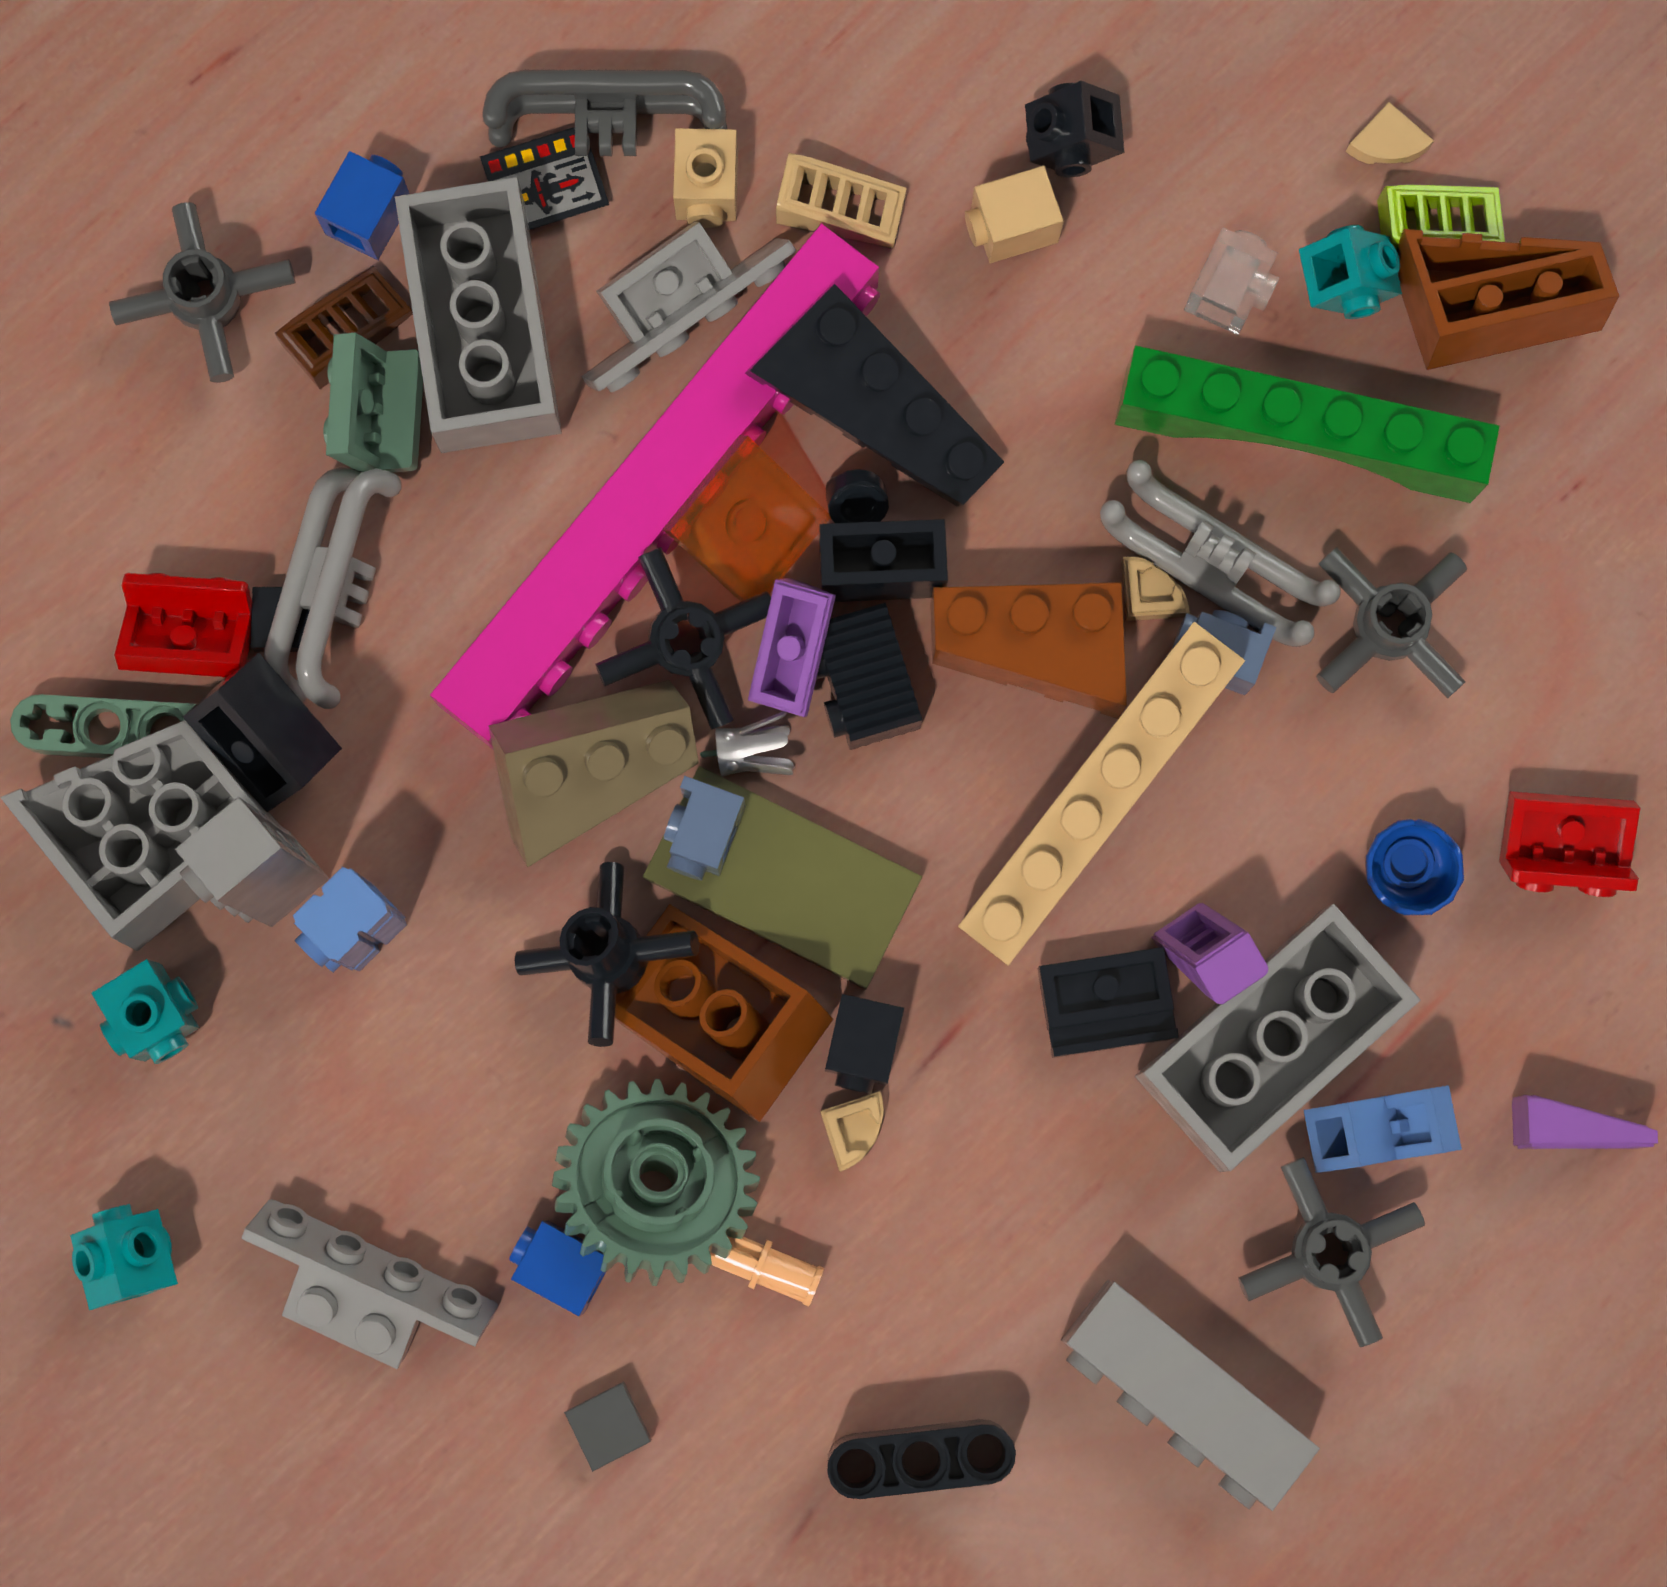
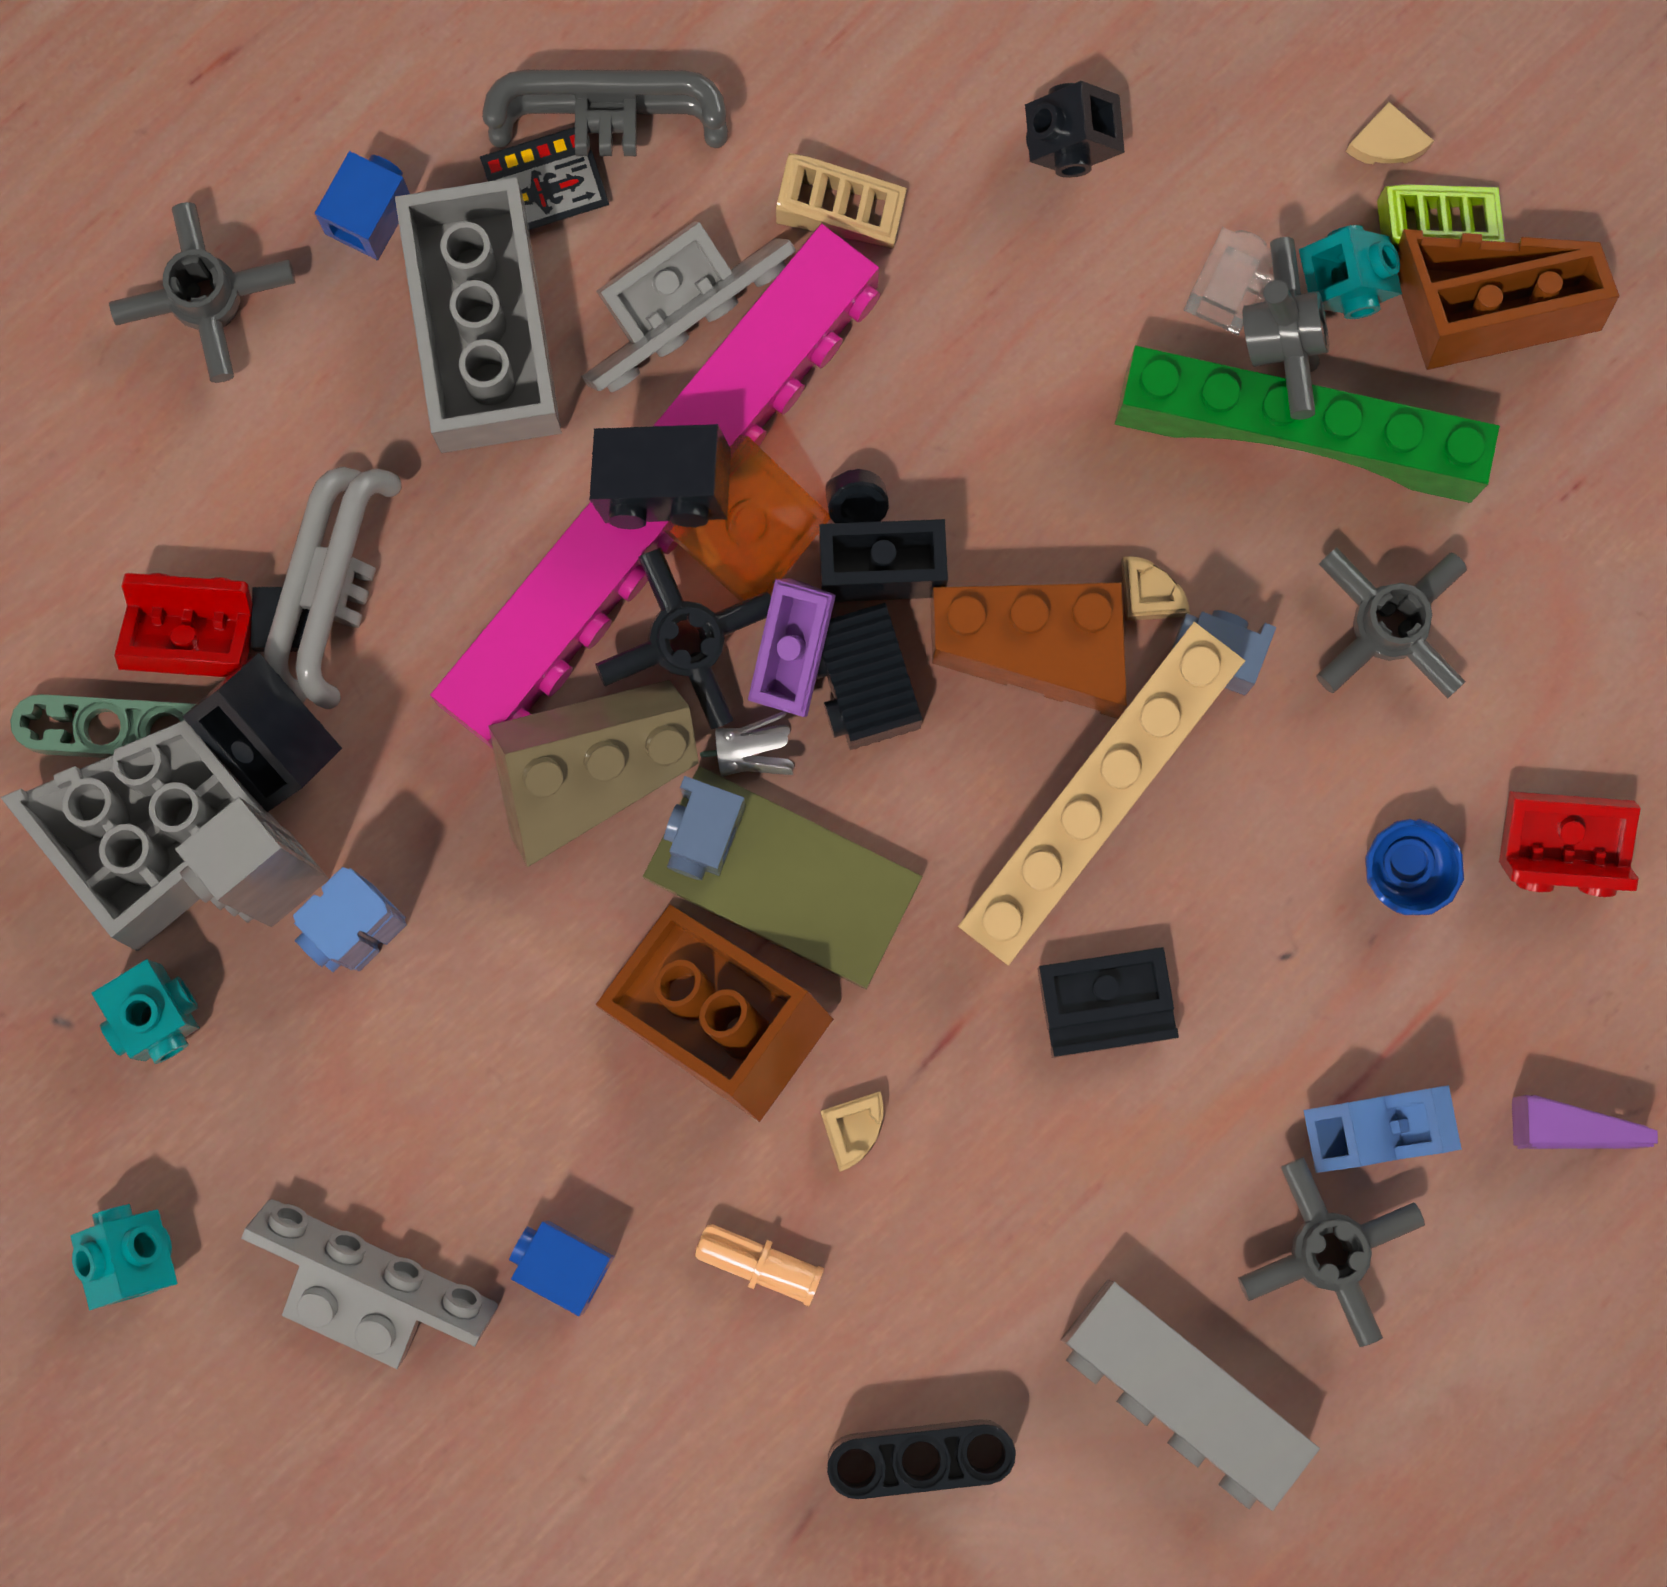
(313, 321): reddish brown slope -> none
(373, 405): sand green bracket -> none
(605, 952): black bar -> none
(608, 1426): dark grey tile -> none
(645, 1225): sand green gear -> none
(660, 475): none -> black brick
(705, 176): tan brick -> none
(861, 384): black wing -> none
(863, 1043): black brick -> none
(1014, 215): tan brick -> none
(1212, 952): medium lavender slope -> none
(1215, 558): light grey piece -> none
(1278, 1040): light grey brick -> none
(1288, 328): none -> dark grey bar

